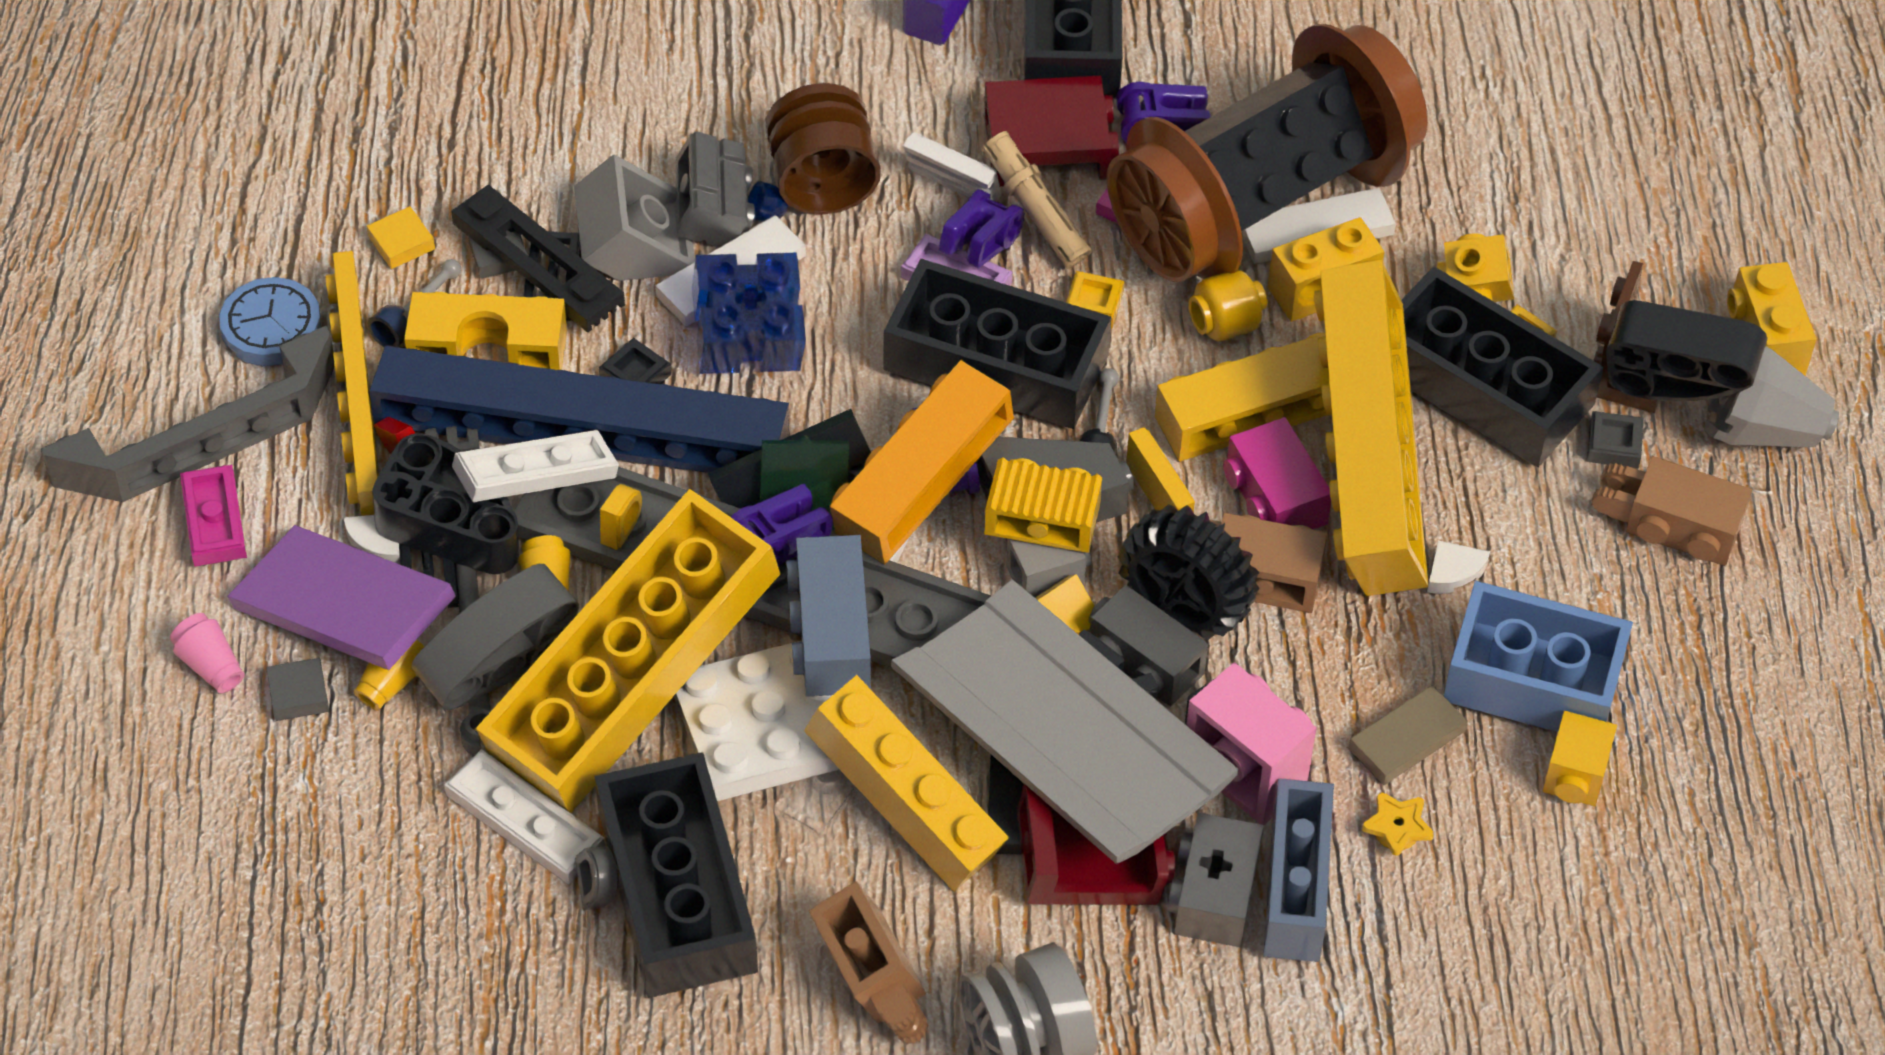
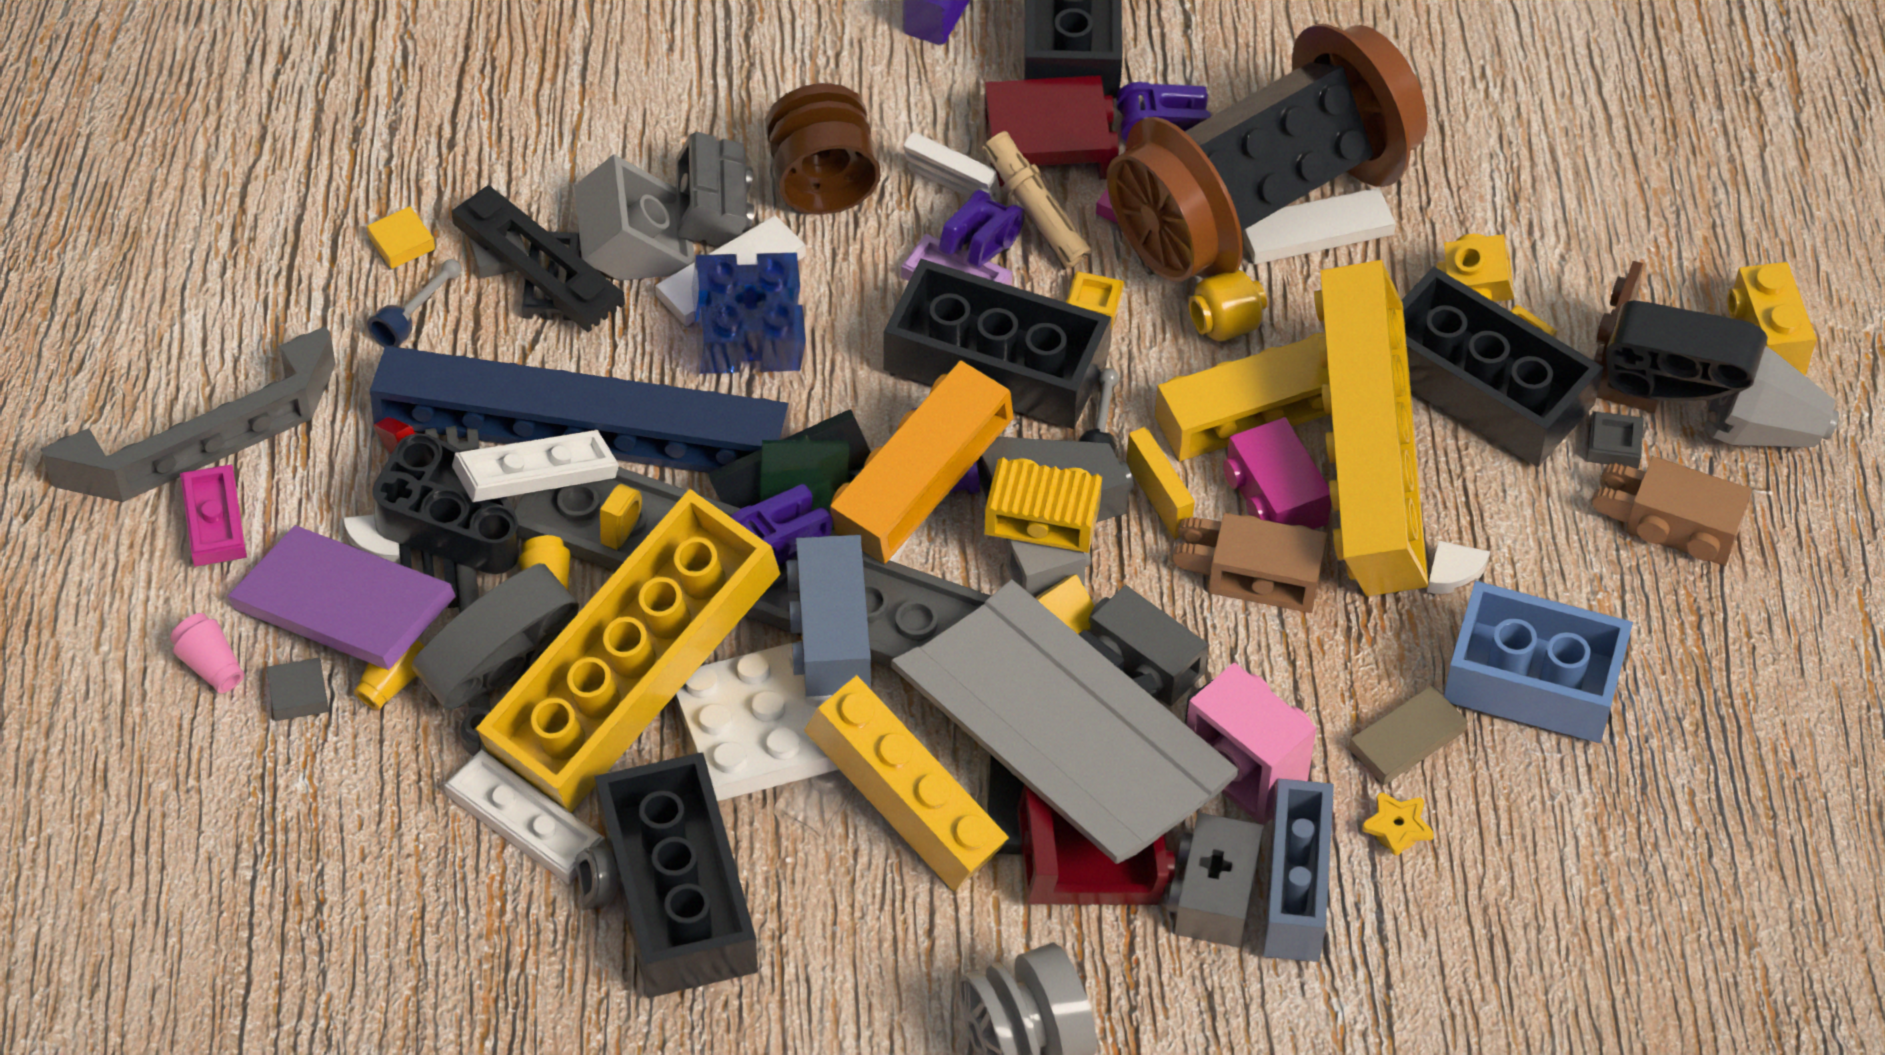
(265, 316): medium blue tile -> none
(352, 368): yellow plate -> none
(525, 326): yellow arch -> none
(636, 363): black tile -> none
(766, 201): clear blue hinge -> none
(872, 961): medium nougat hinge -> none
(1190, 570): black gear -> none
(1297, 264): yellow brick -> none
(1579, 758): yellow brick -> none

